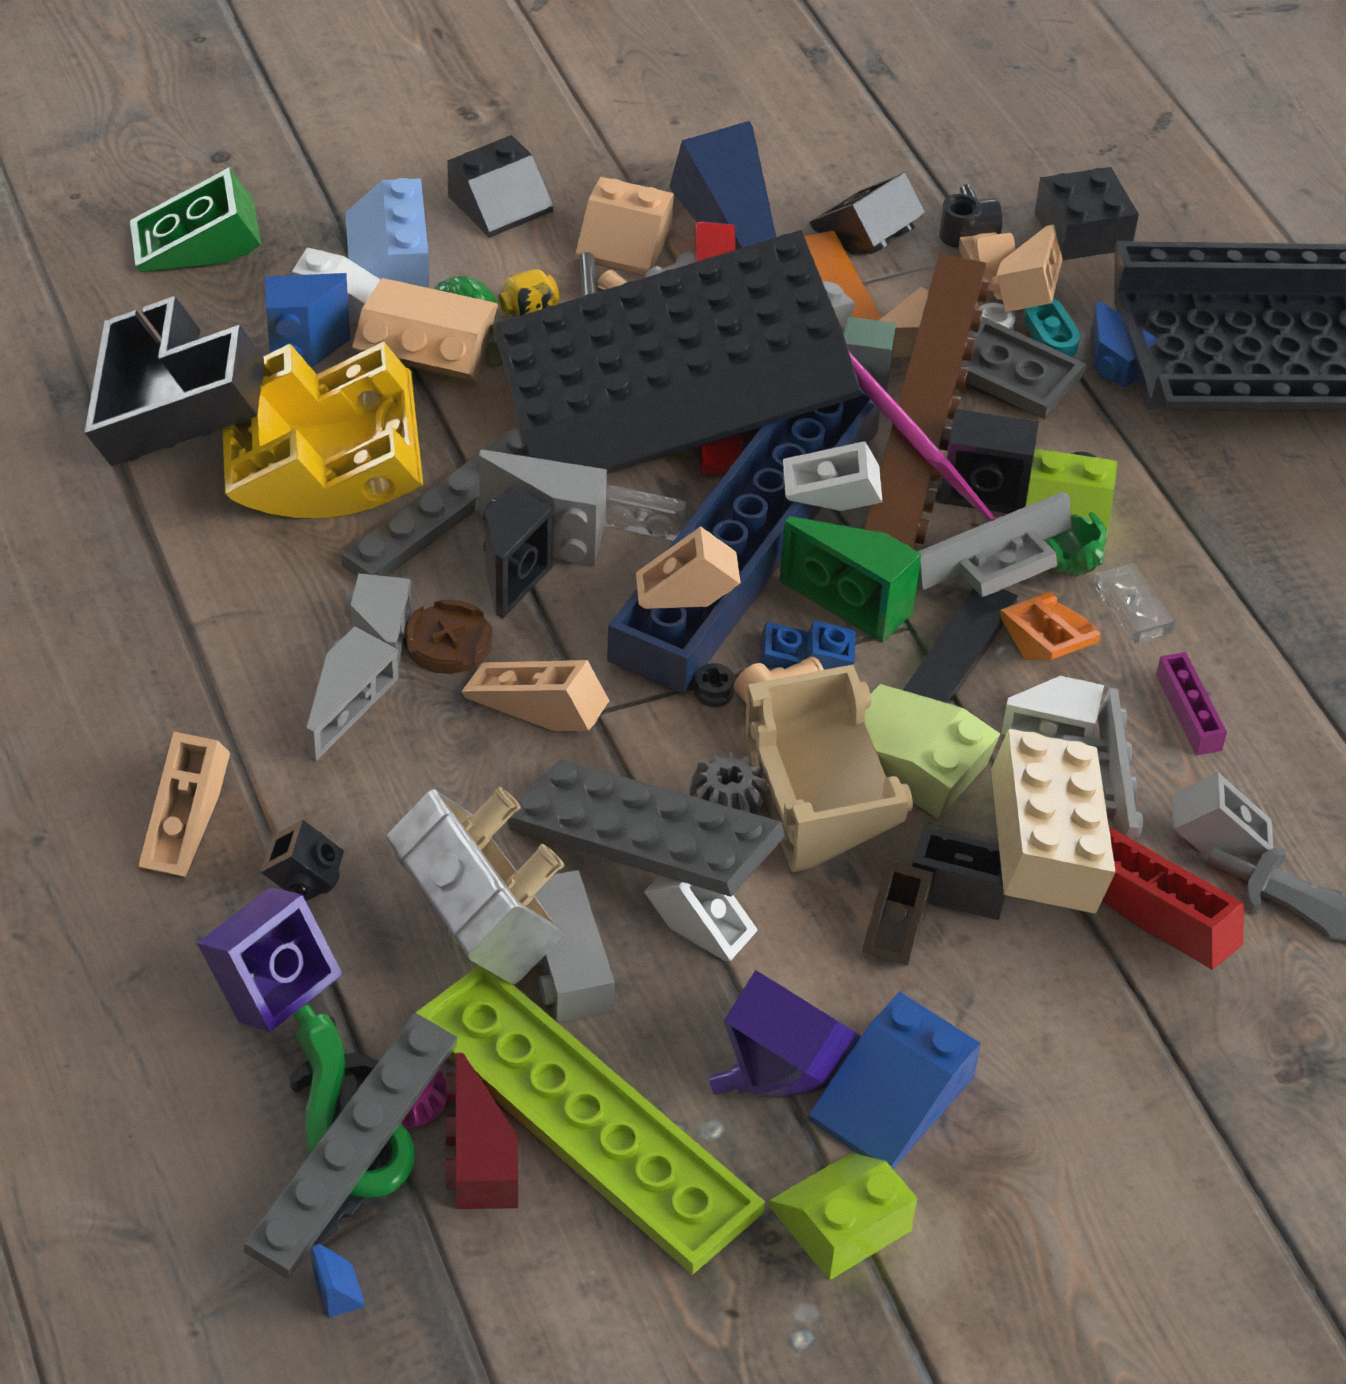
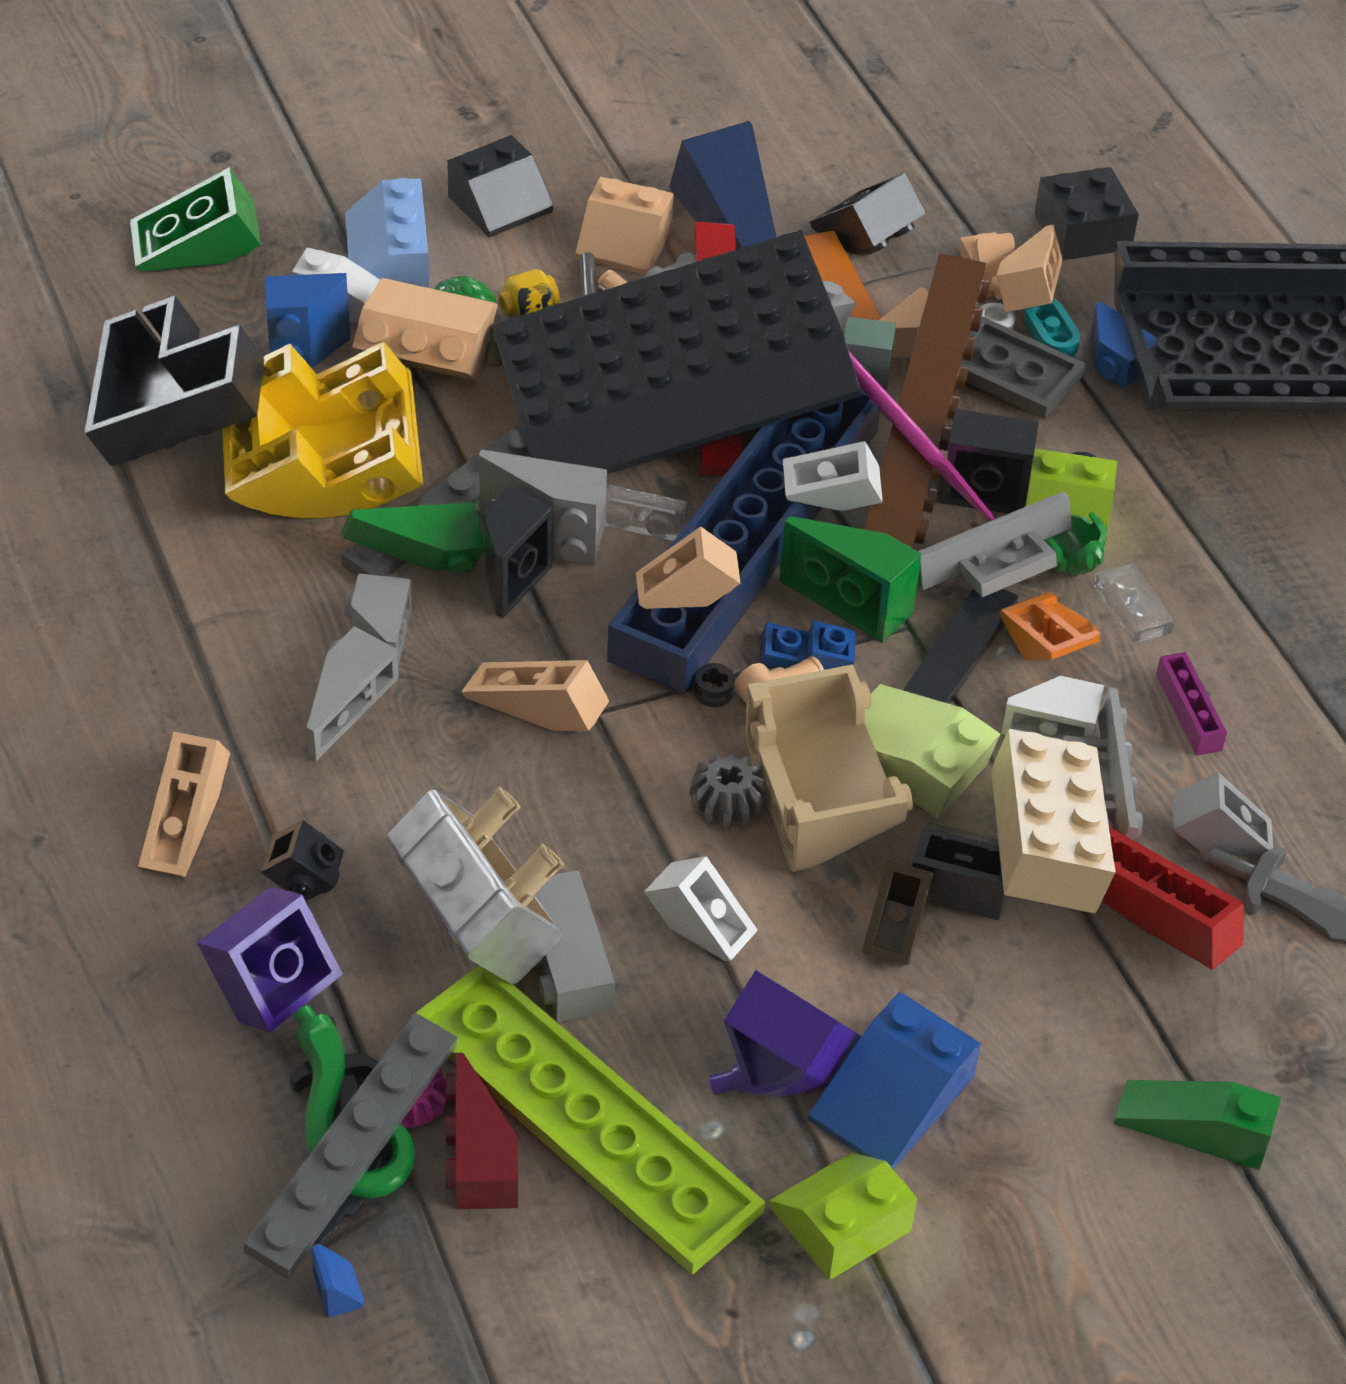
(424, 535): none -> green slope
(448, 637): reddish brown tile -> none
(647, 827): dark grey plate -> none
(968, 216): black piece -> none
(1203, 1116): none -> green slope

